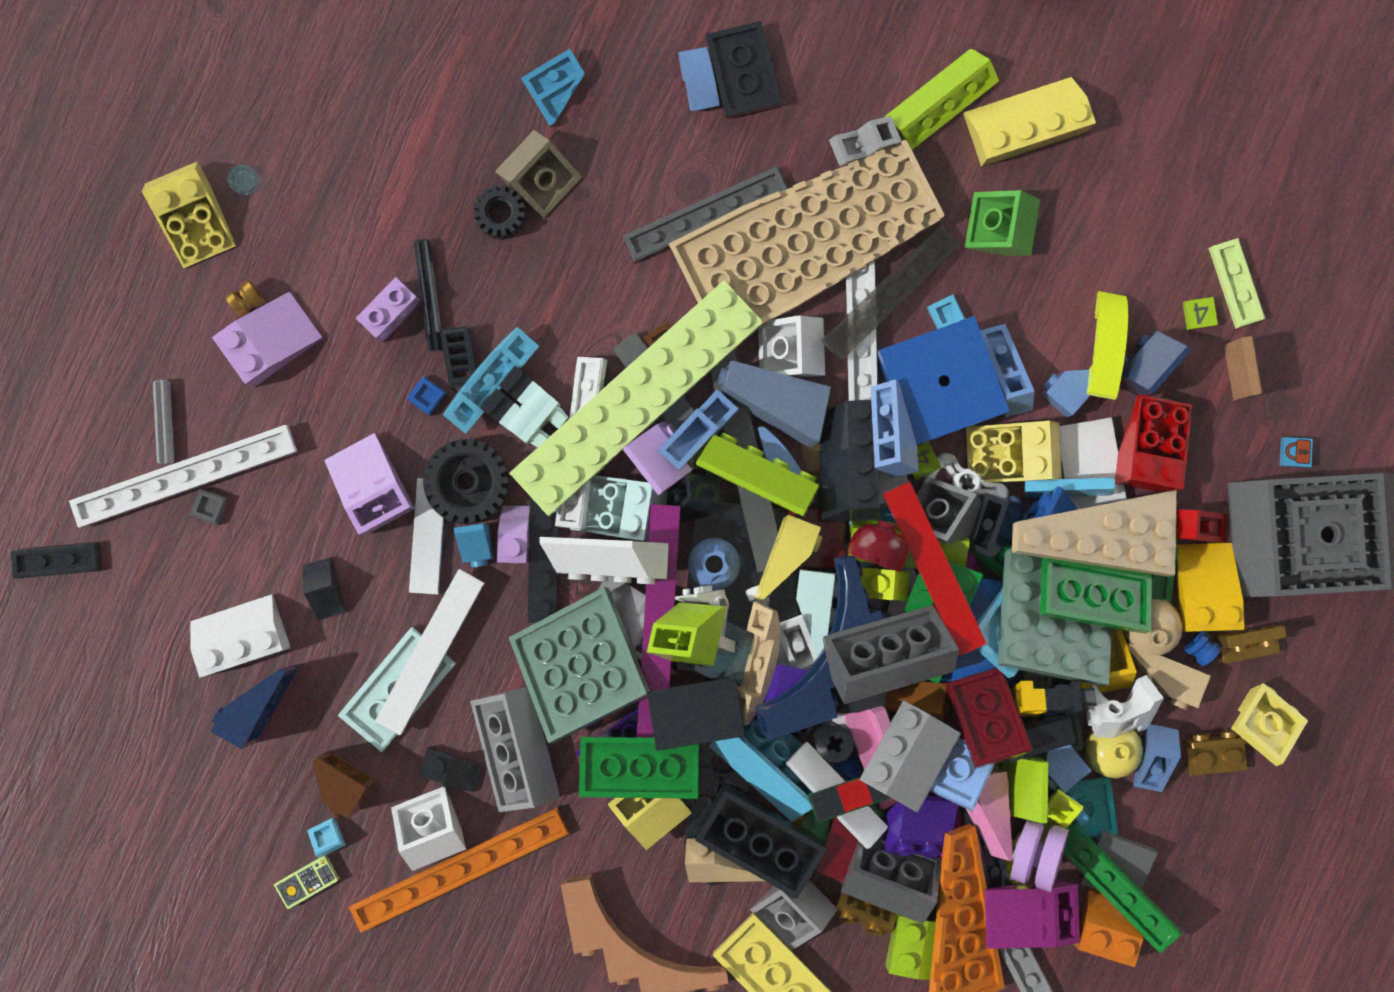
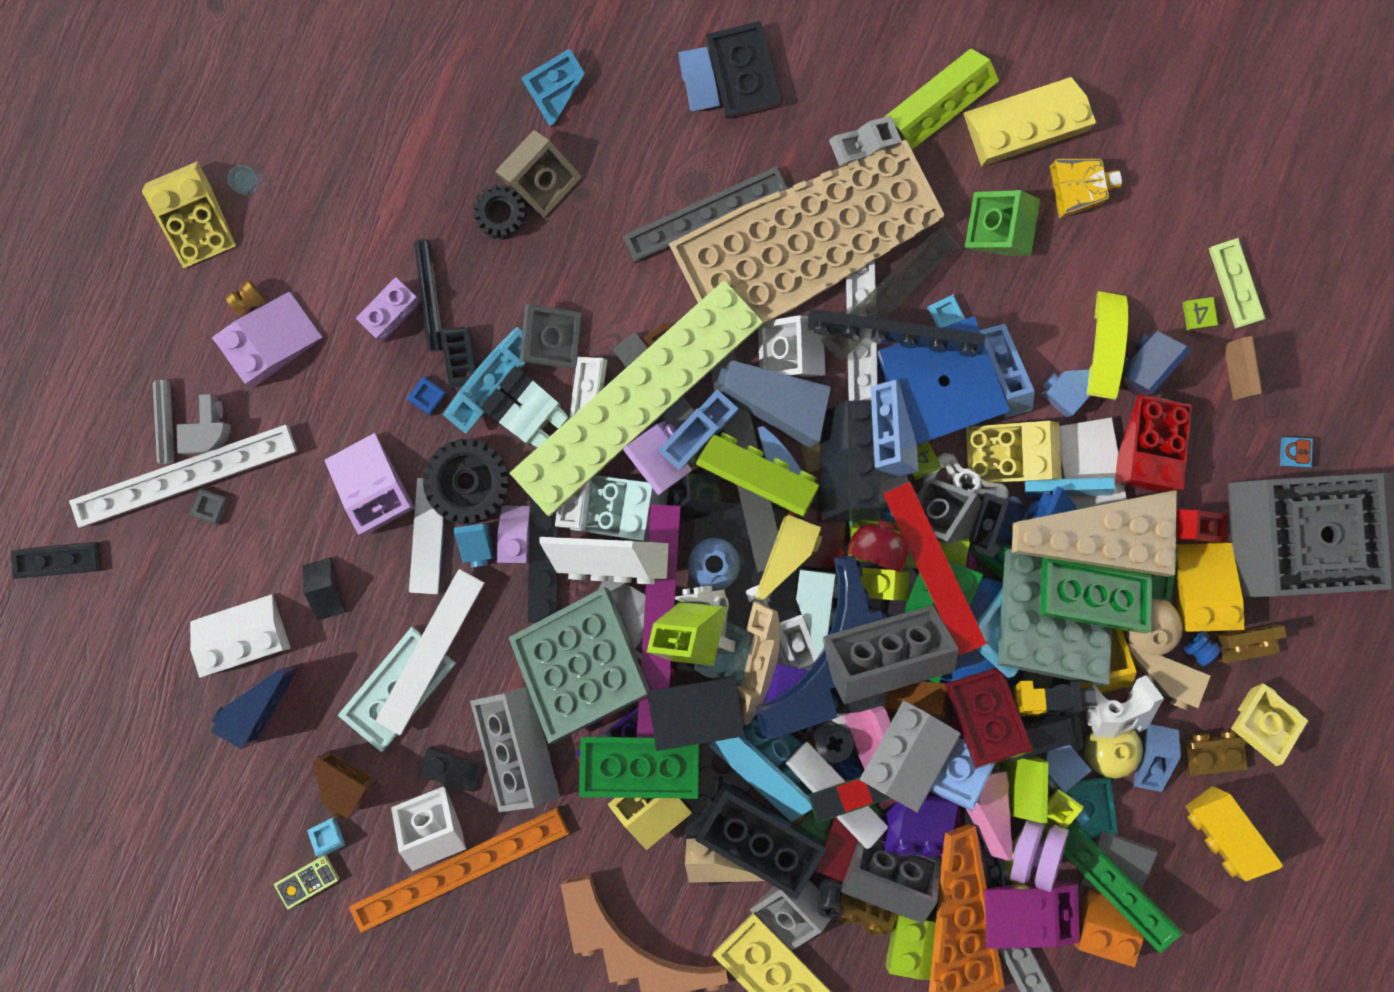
(209, 434): none -> light grey brick
(550, 336): none -> dark grey tile
(830, 898): none -> black bush
(885, 331): none -> black plate
(1081, 184): none -> yellow torso
(1231, 835): none -> yellow slope

